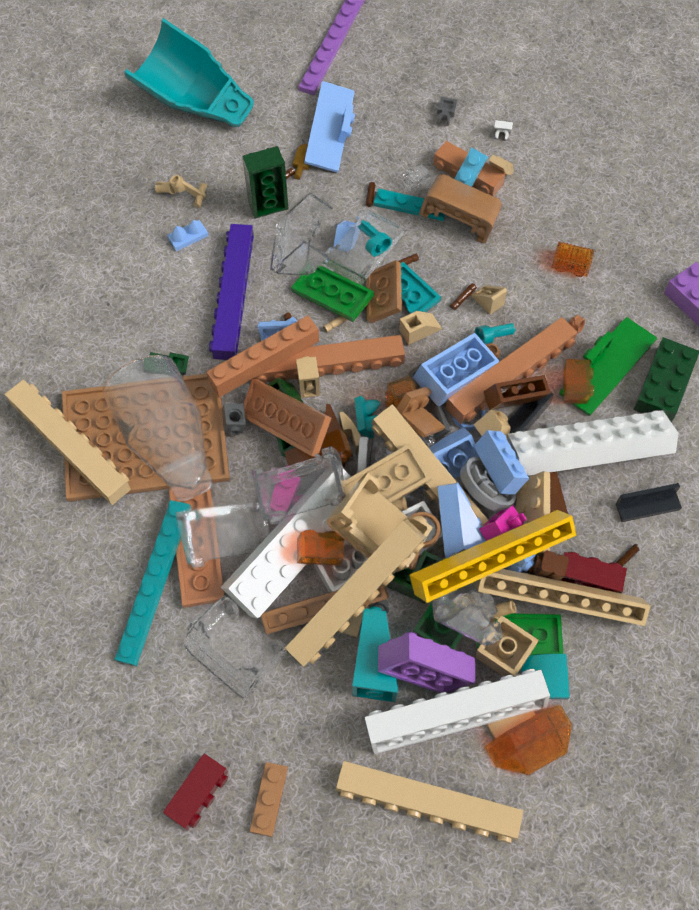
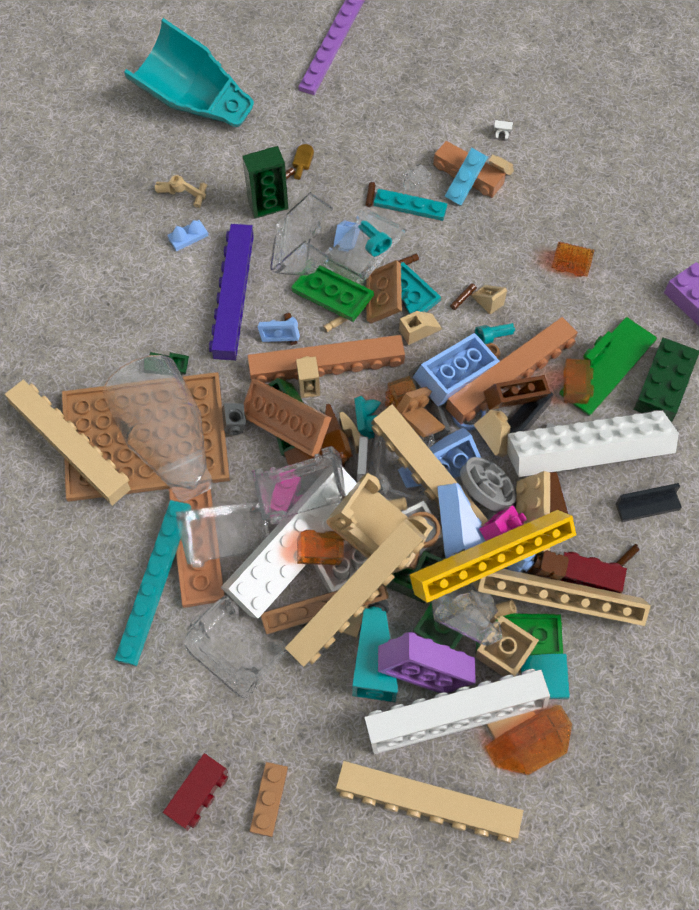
(263, 356): nougat brick -> none
(330, 127): light blue bracket -> none
(396, 473): tan plate -> none
(446, 109): flat silver plate -> none
(462, 204): medium nougat windscreen -> none
(501, 462): light blue brick -> none
(577, 323): nougat plate -> none

